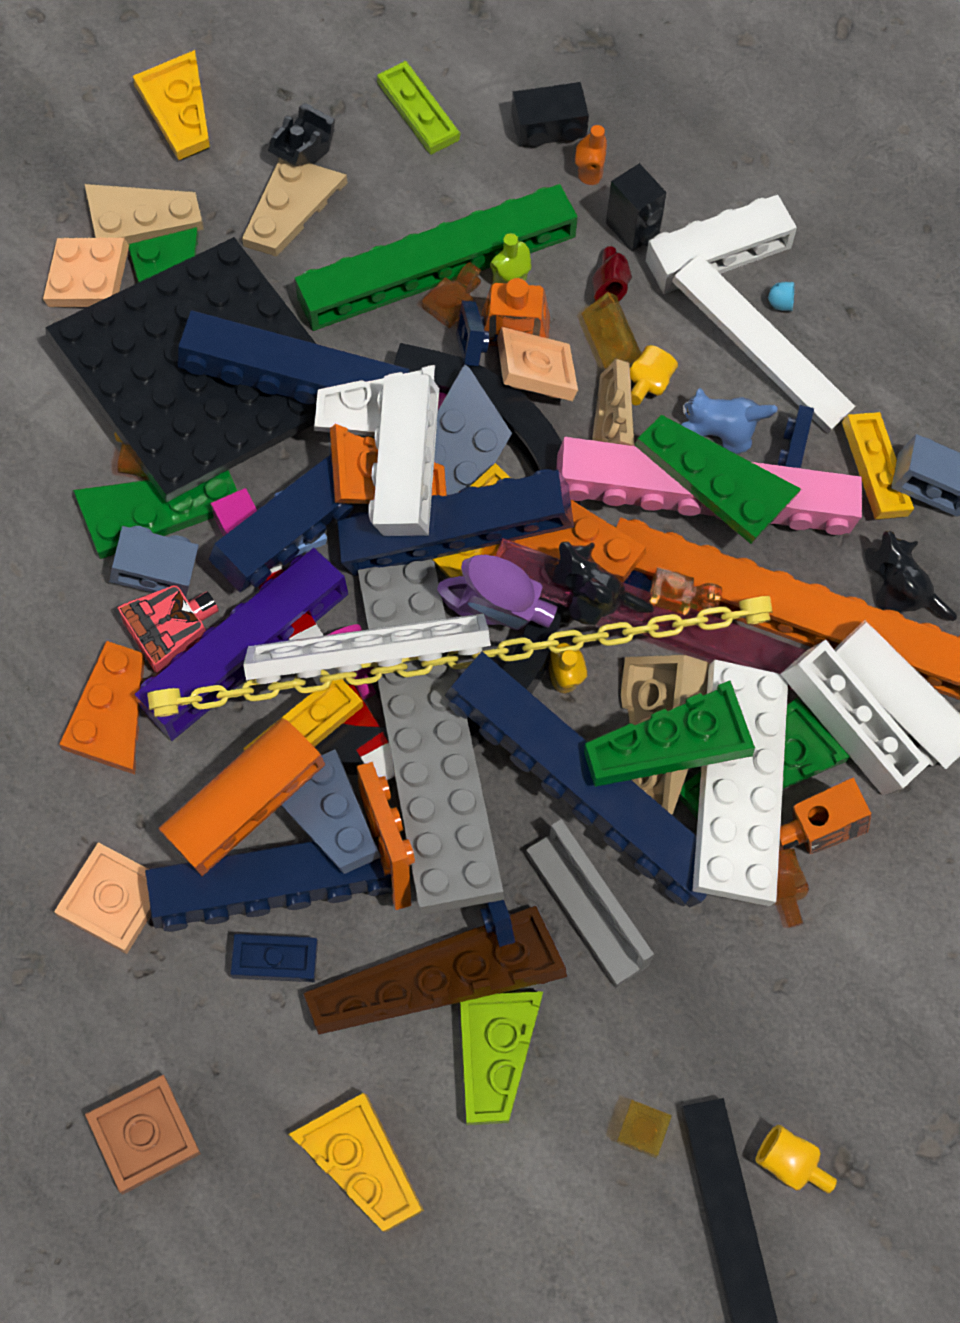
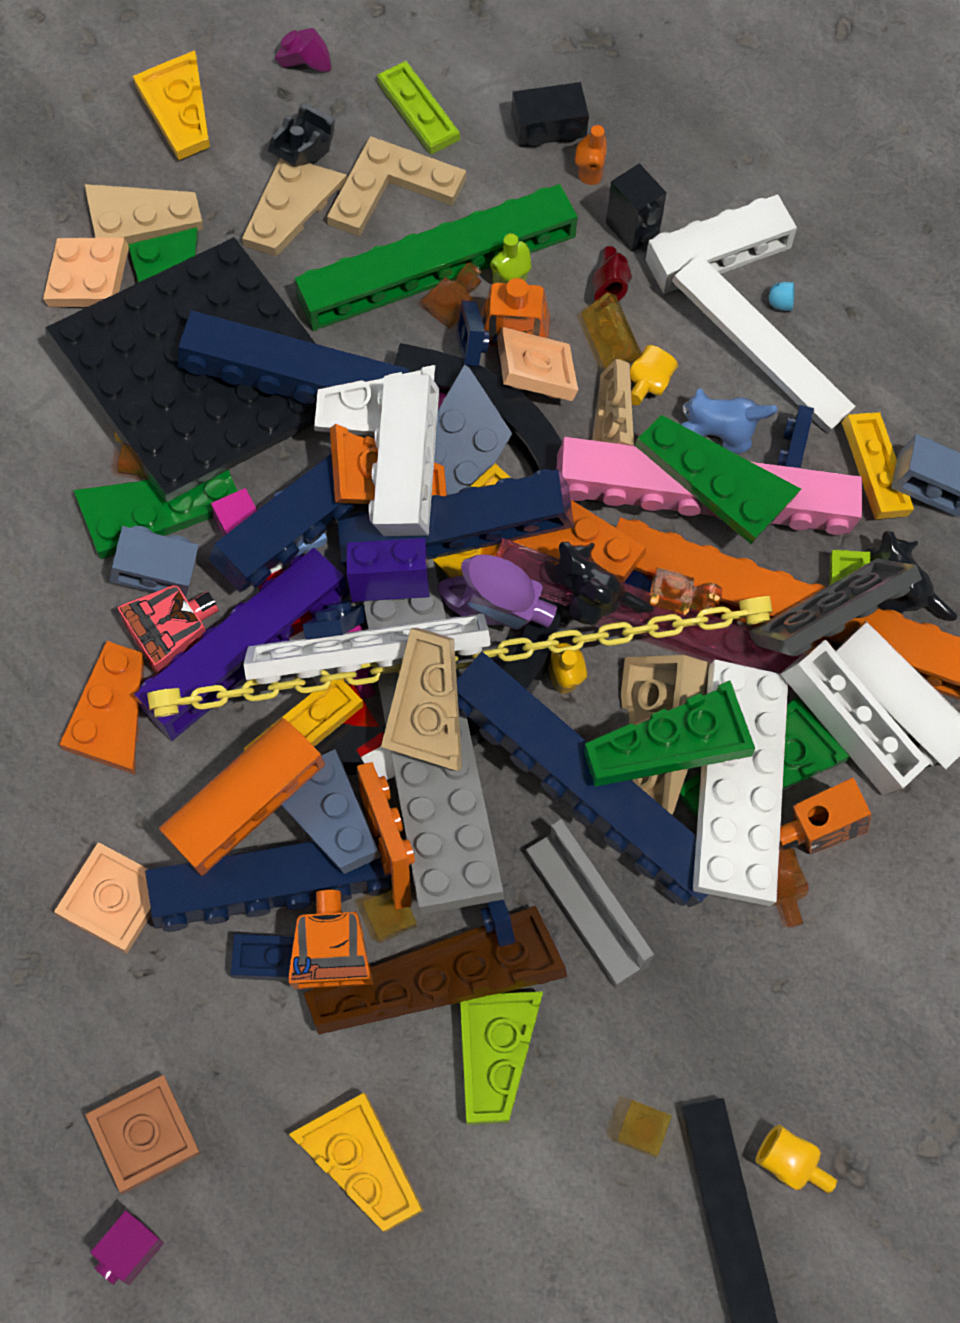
(125, 1250): none -> magenta brick
(304, 47): none -> magenta plate
(329, 947): none -> torso
(334, 621): none -> dark blue plate
(385, 164): none -> tan plate
(385, 919): none -> clear yellow plate
(388, 569): none -> dark purple brick
(425, 702): none -> tan wing
(835, 605): none -> dark grey plate
(845, 562): none -> lime plate

